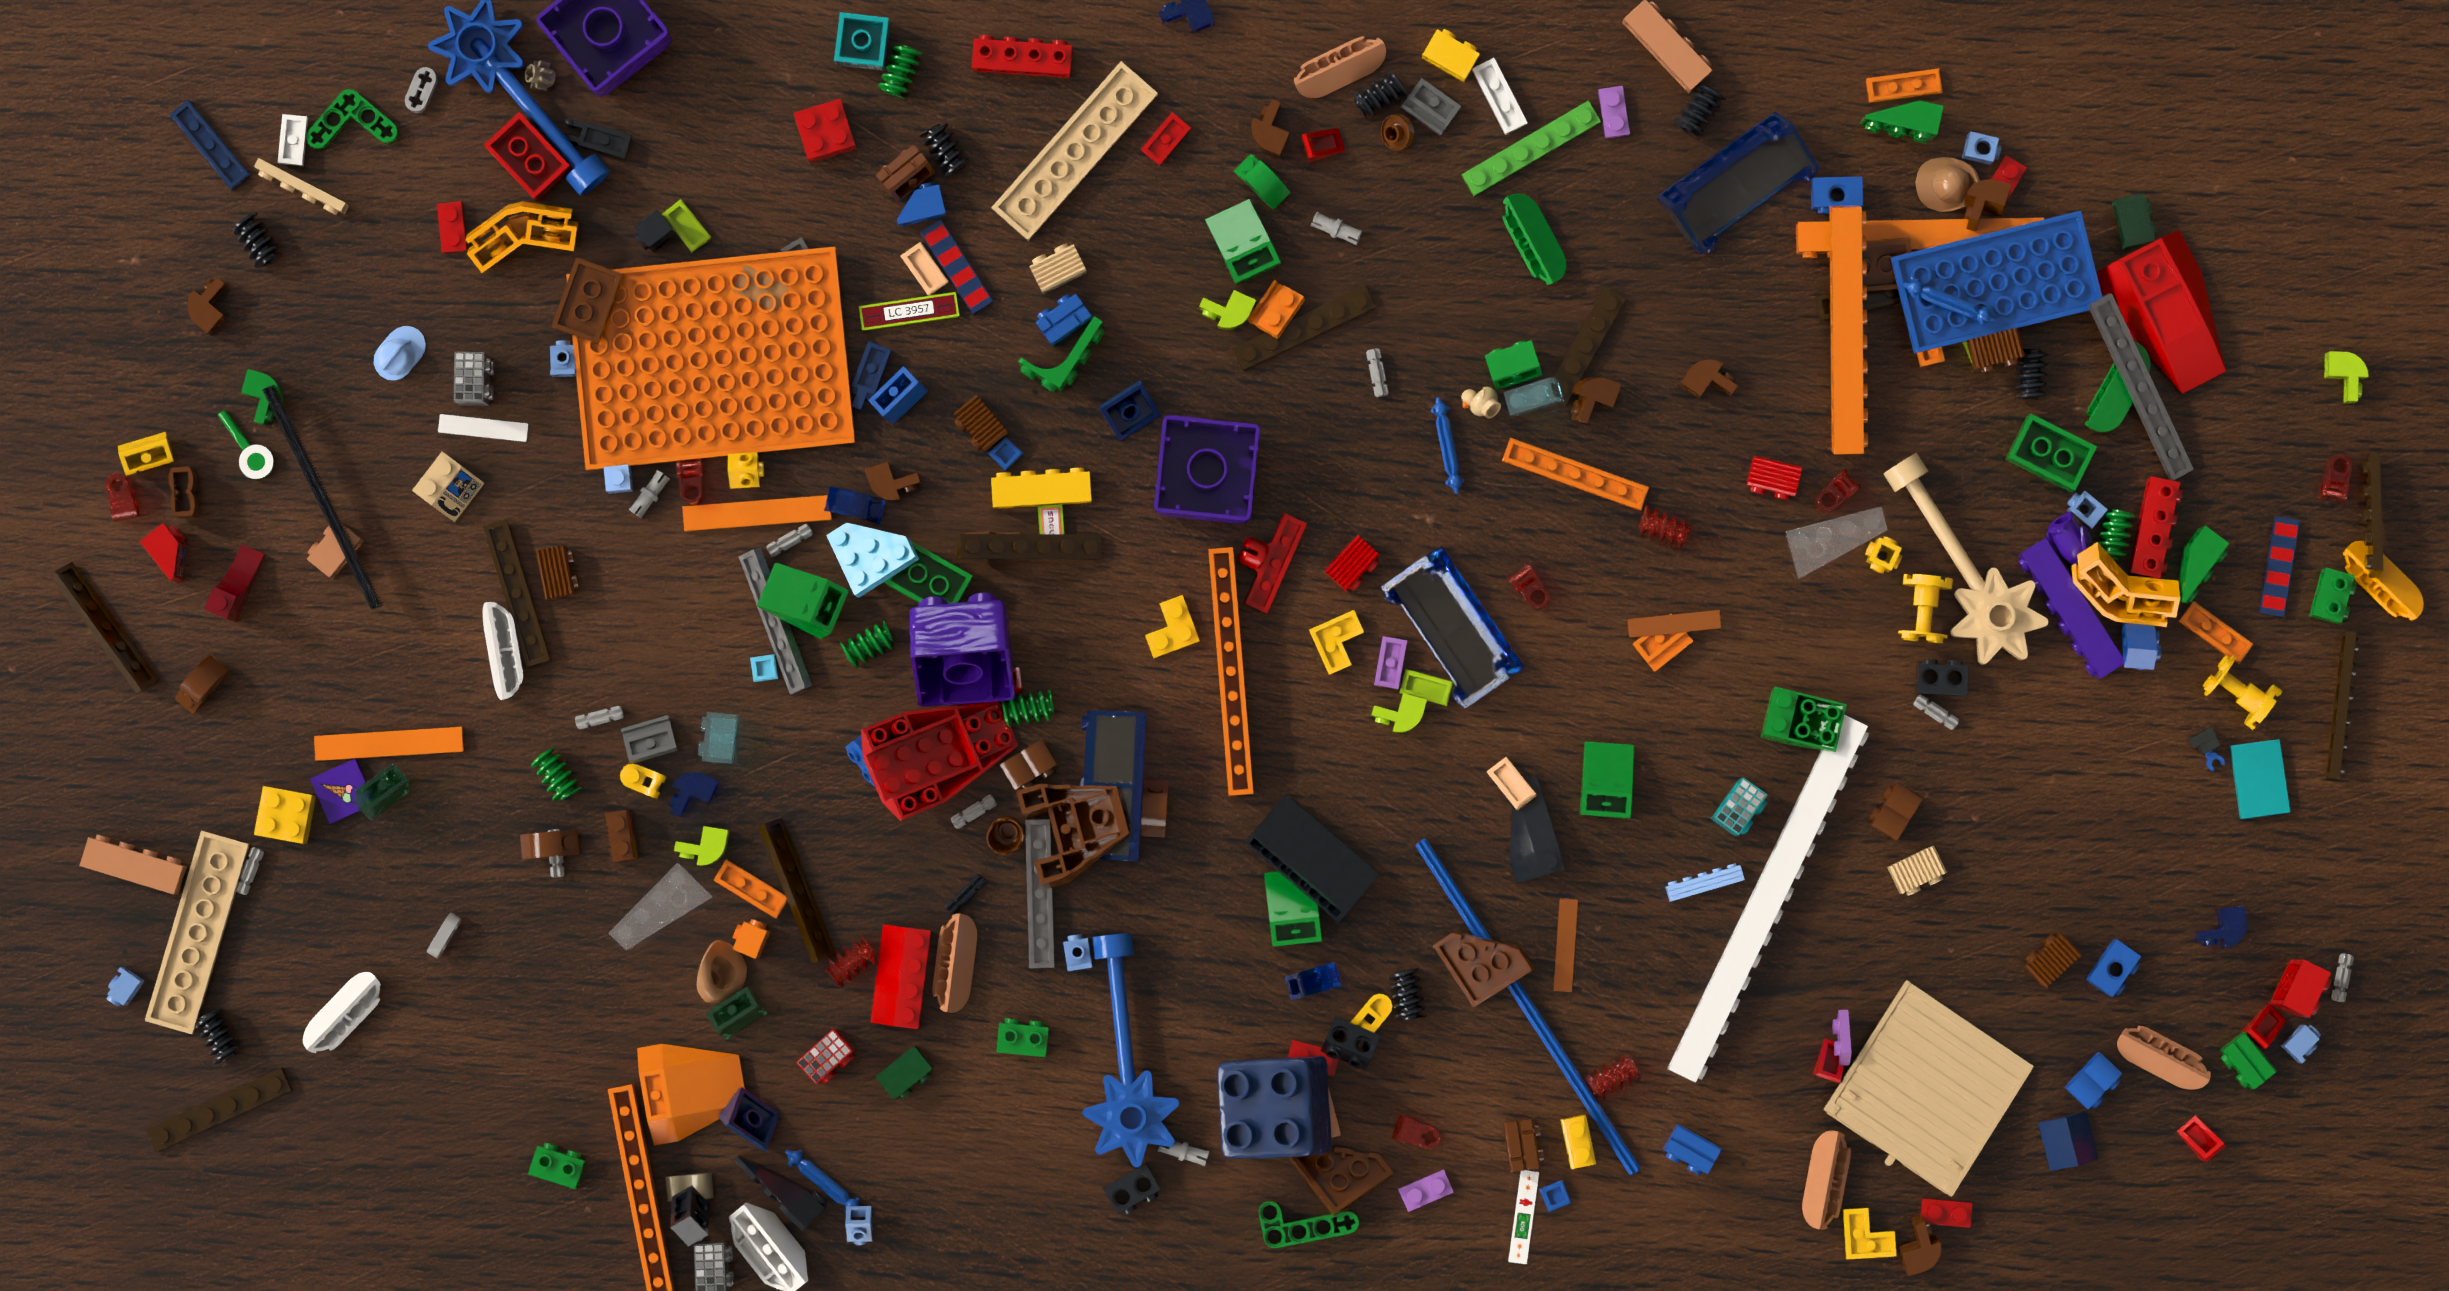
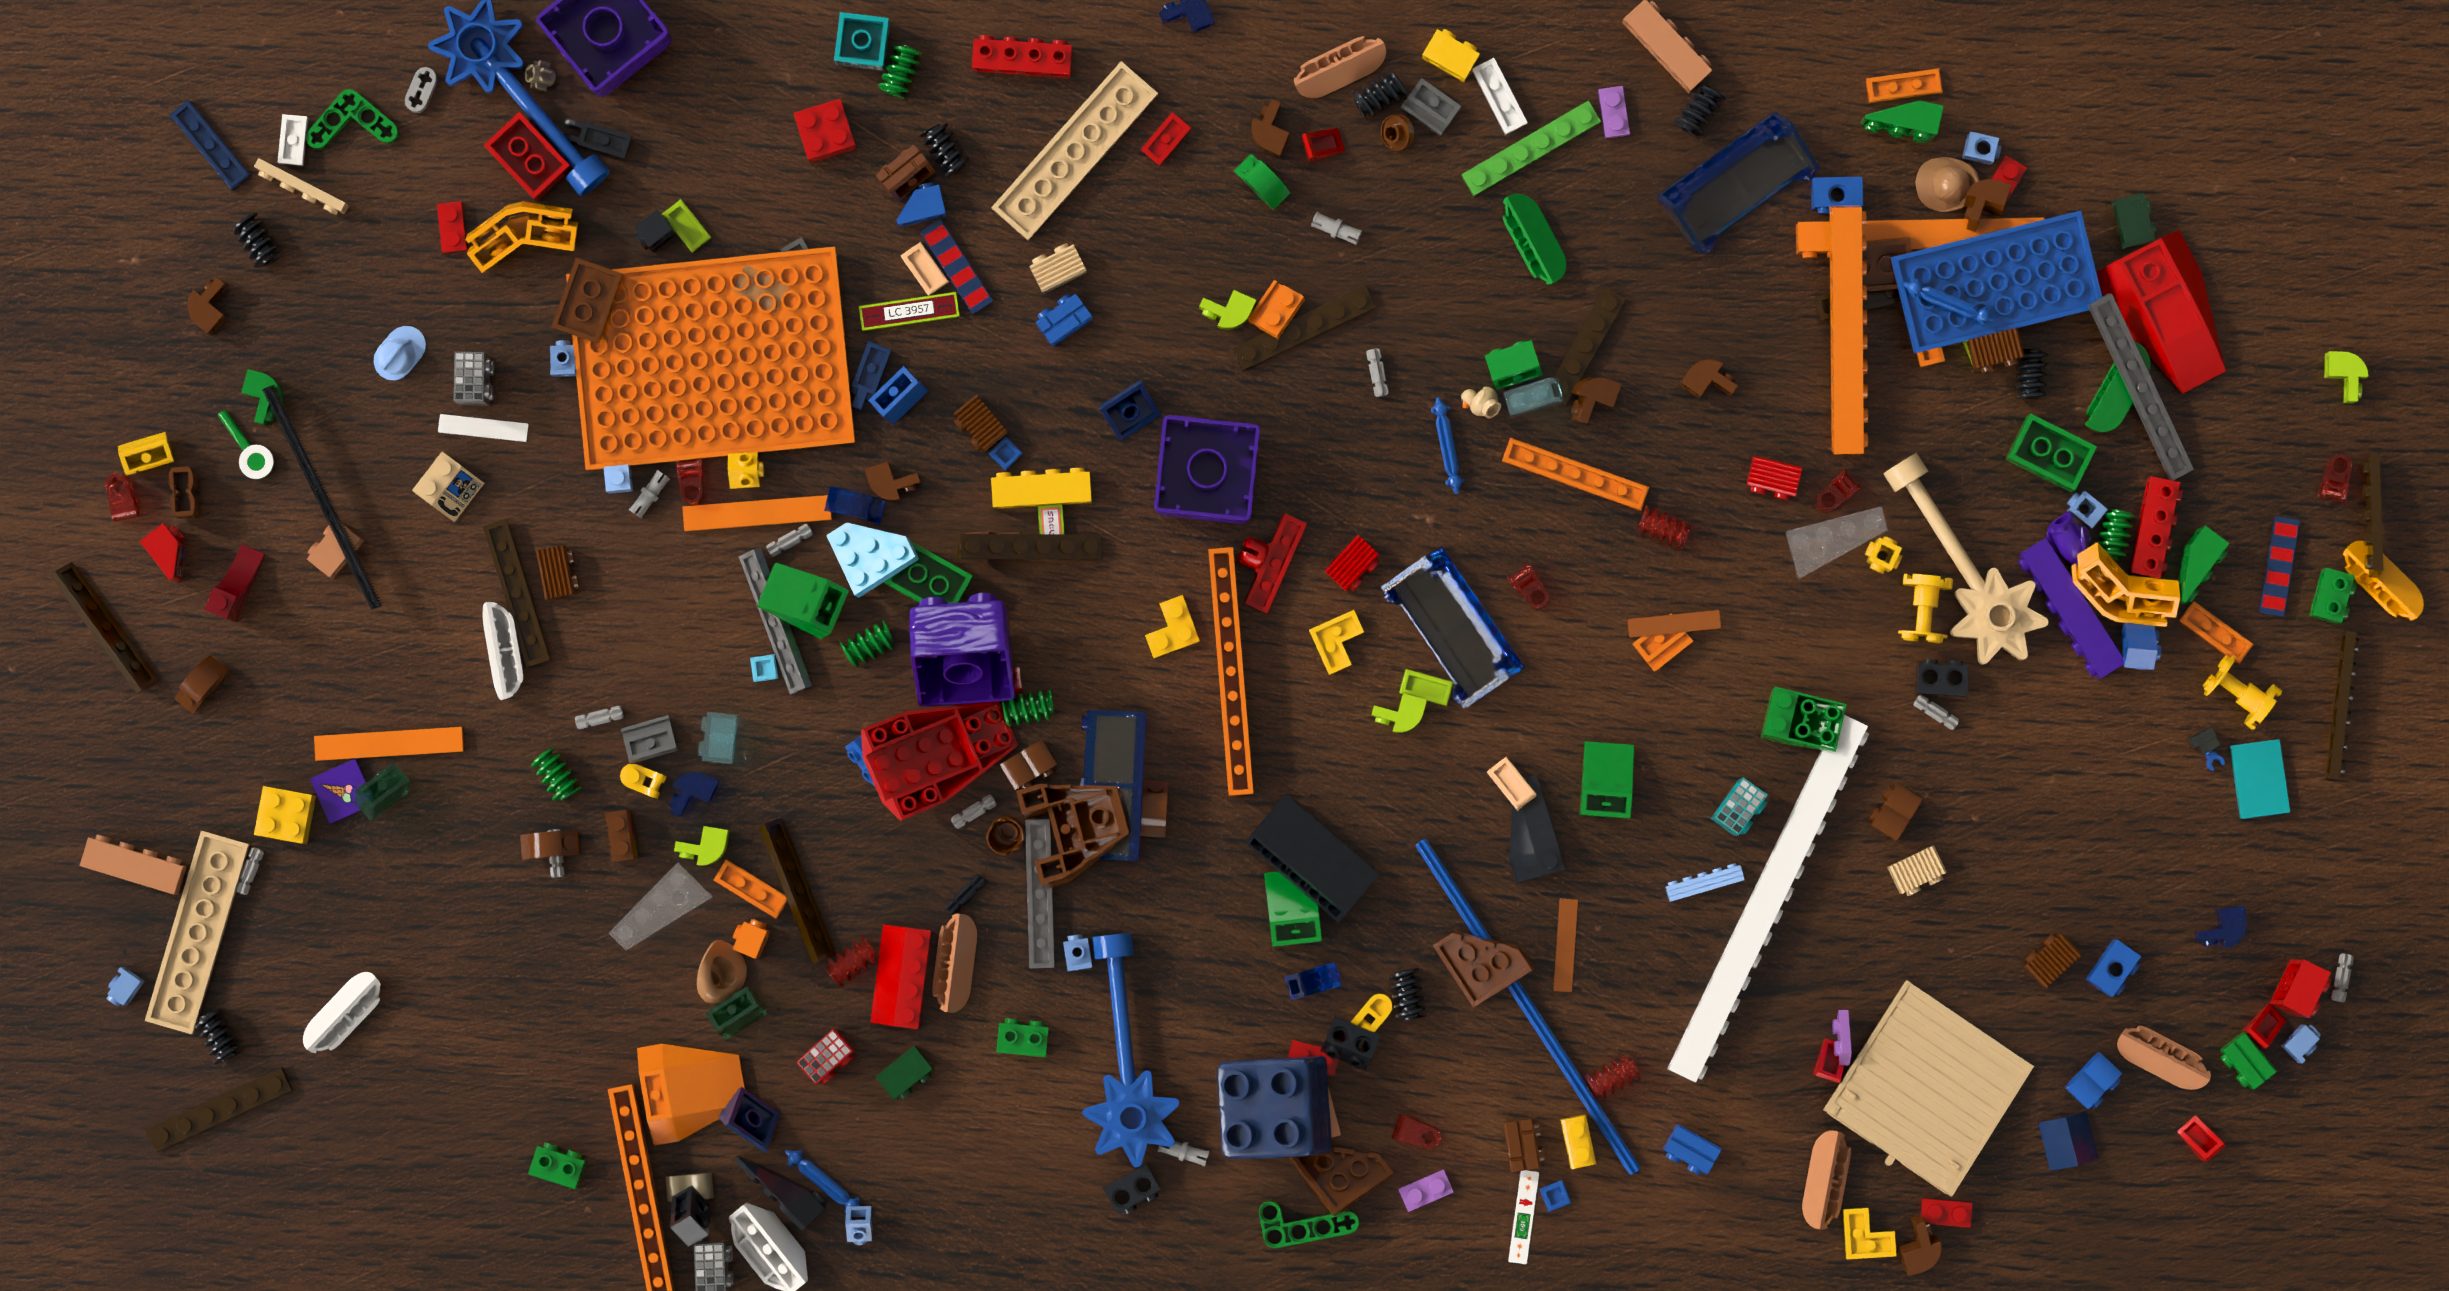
(444, 935): light grey beam -> none
(1066, 373): green bracket -> none
(1243, 242): slope -> none
(1390, 662): medium lavender plate -> none

